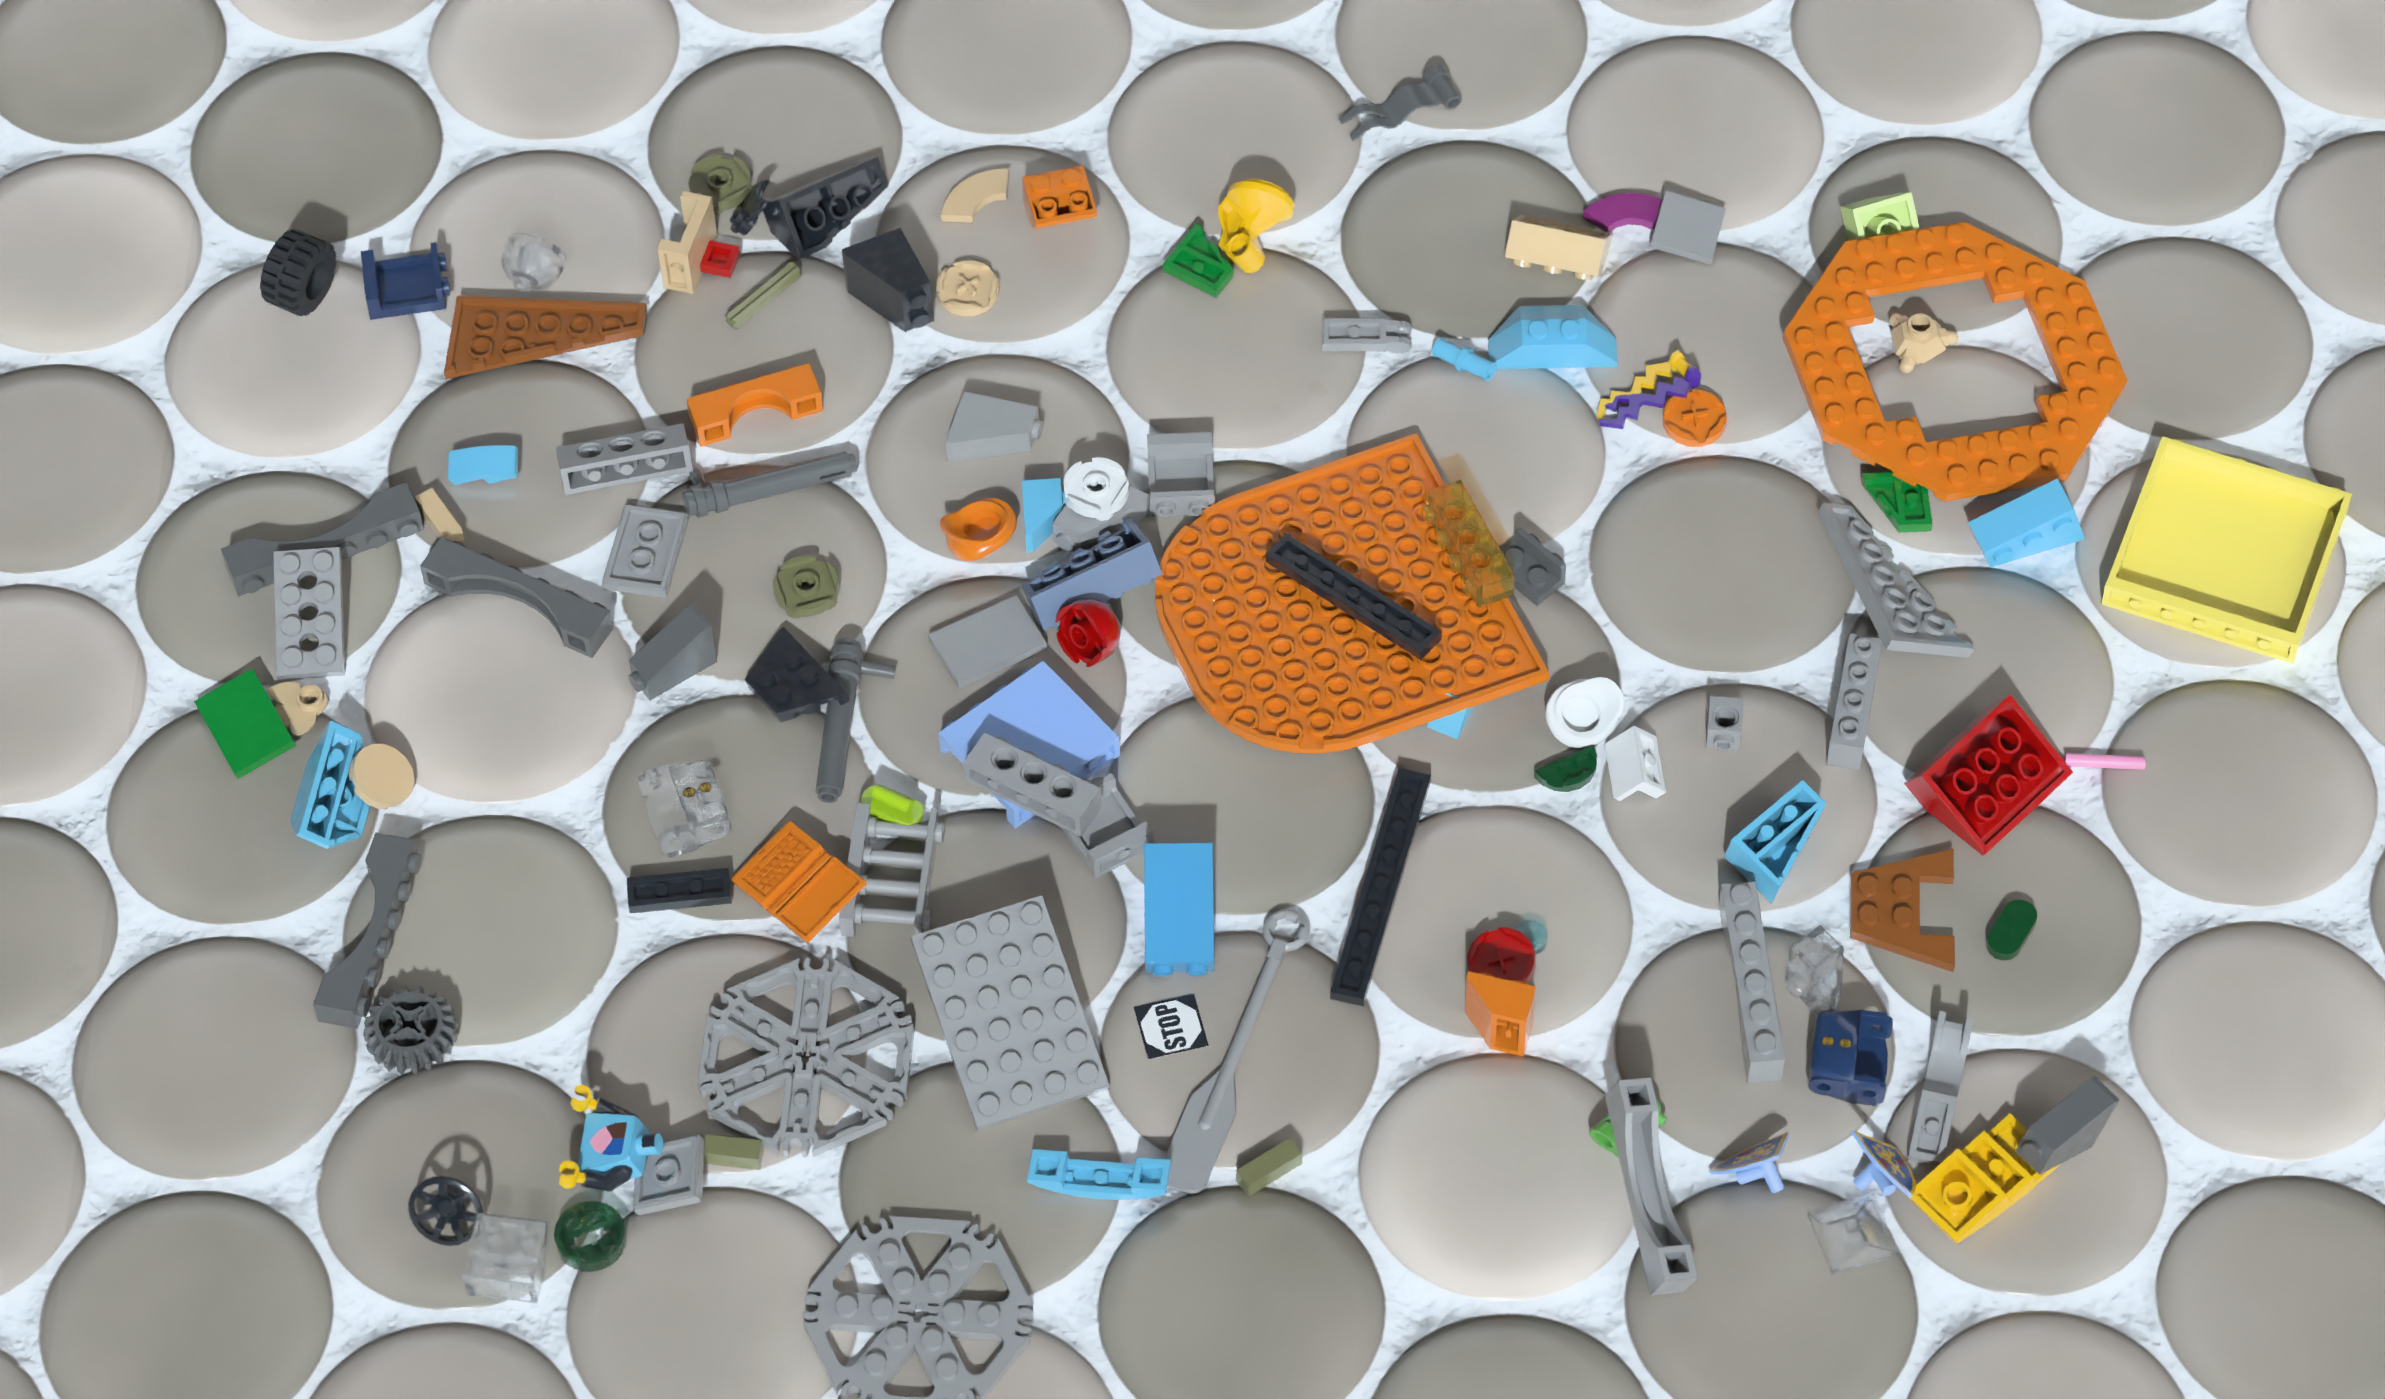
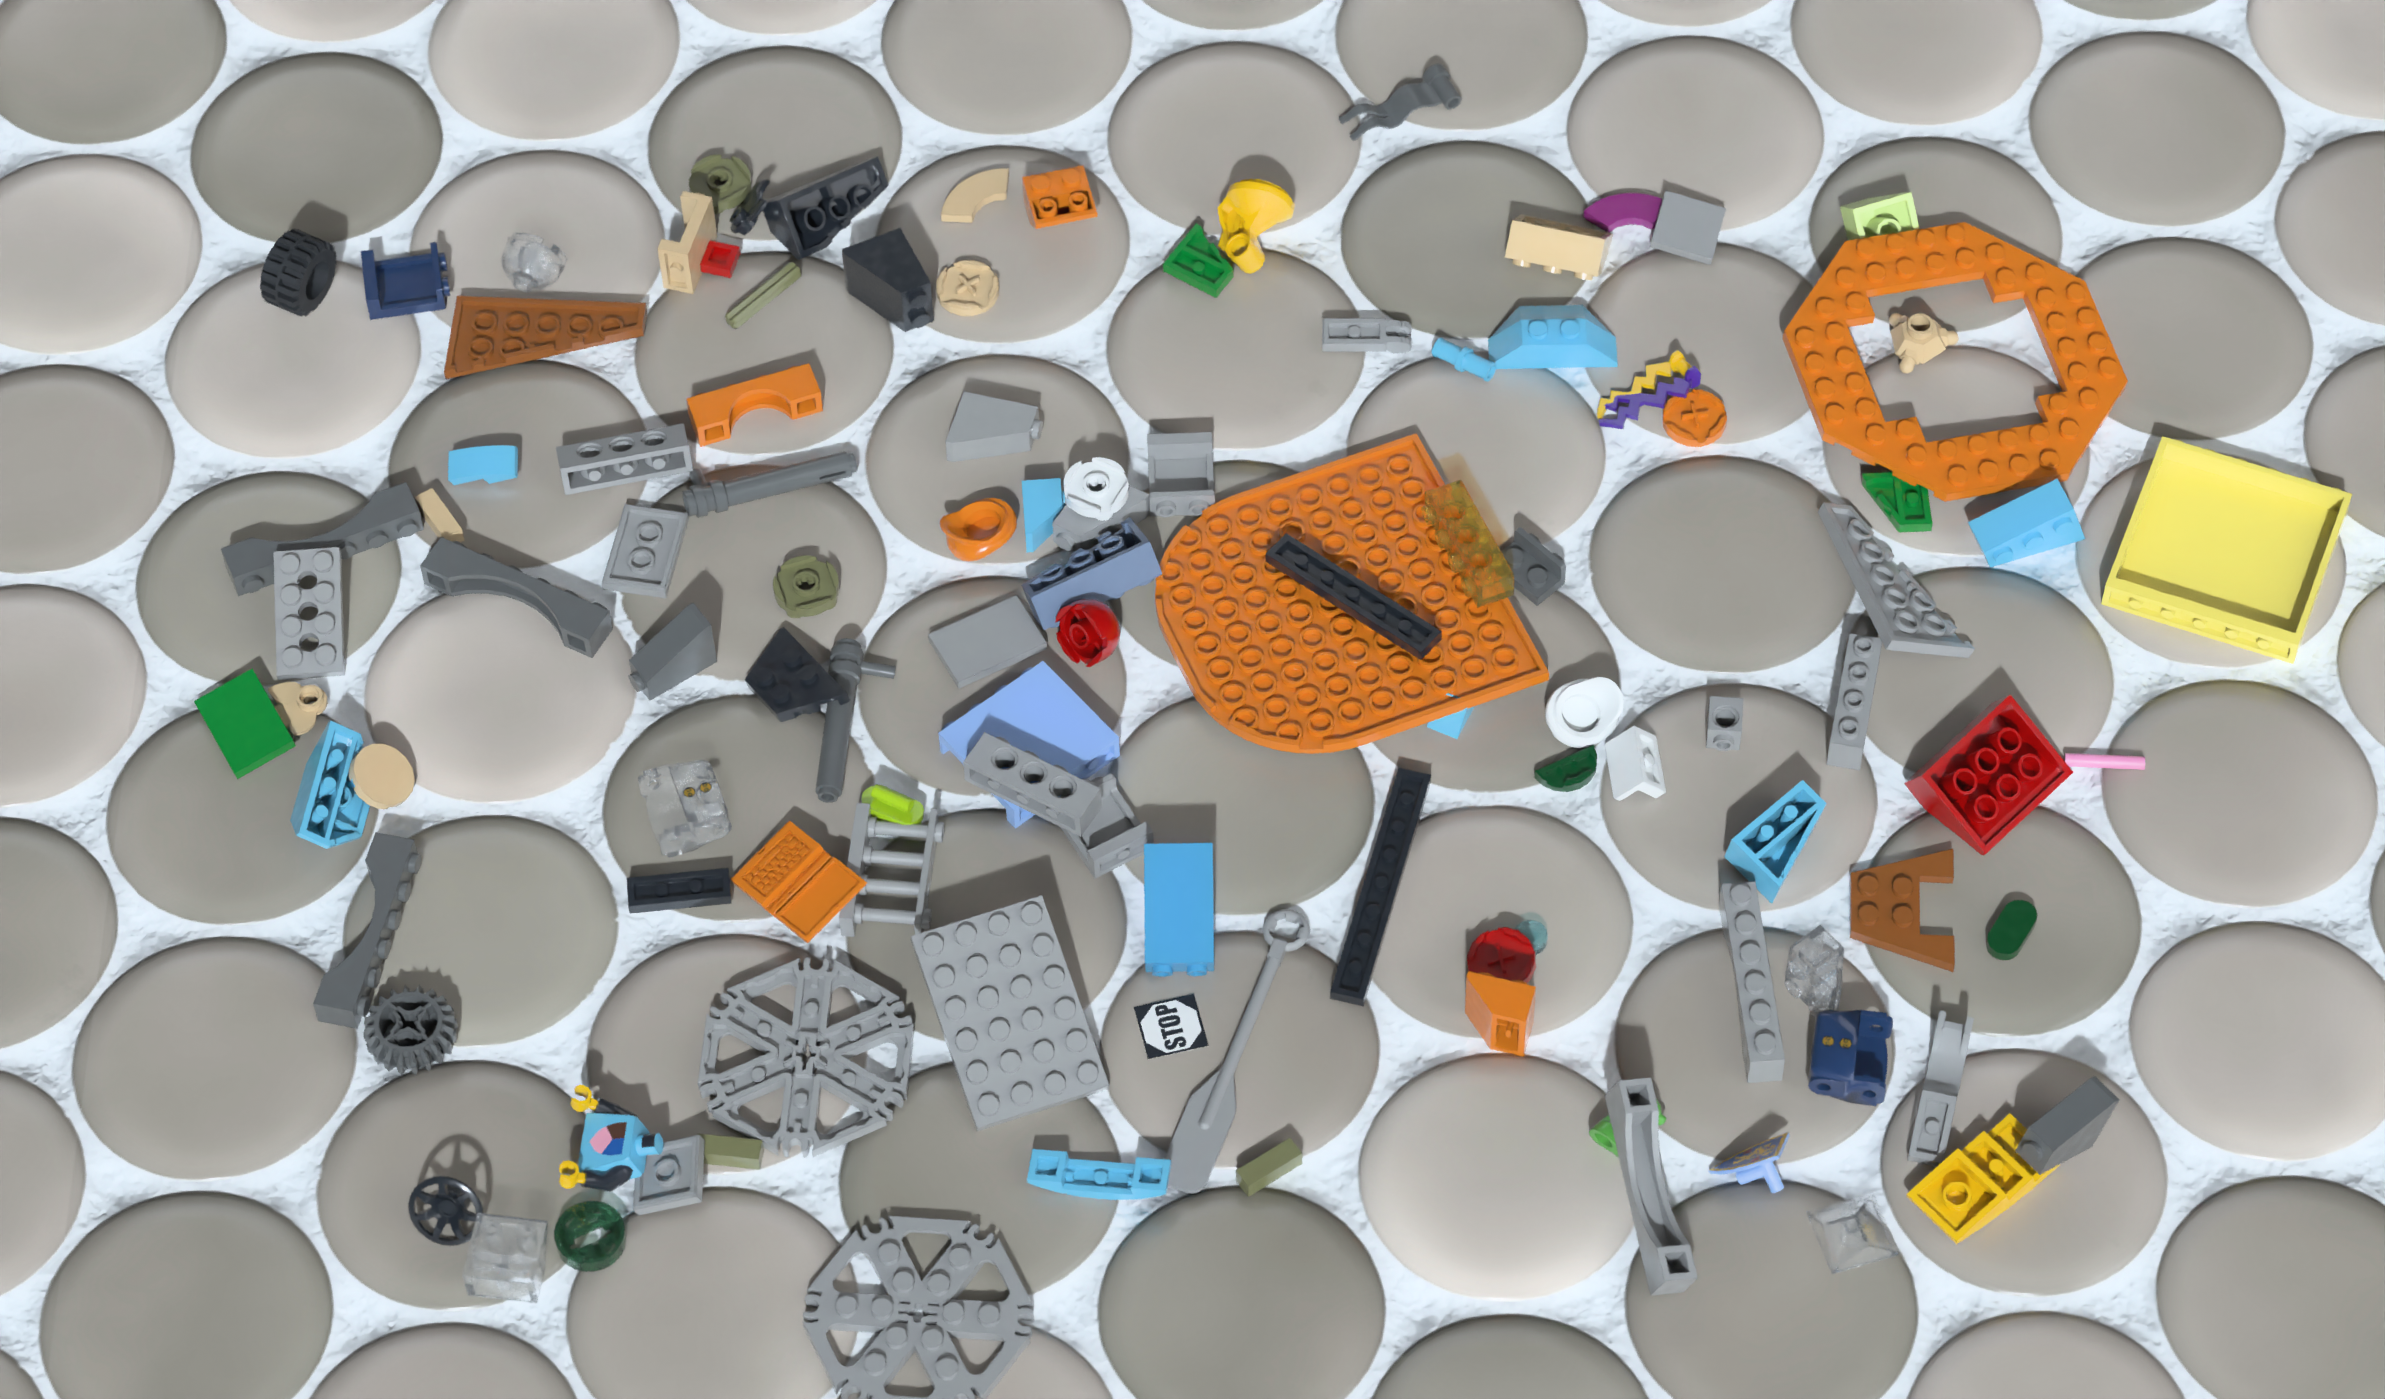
(1886, 1167): shield -> none

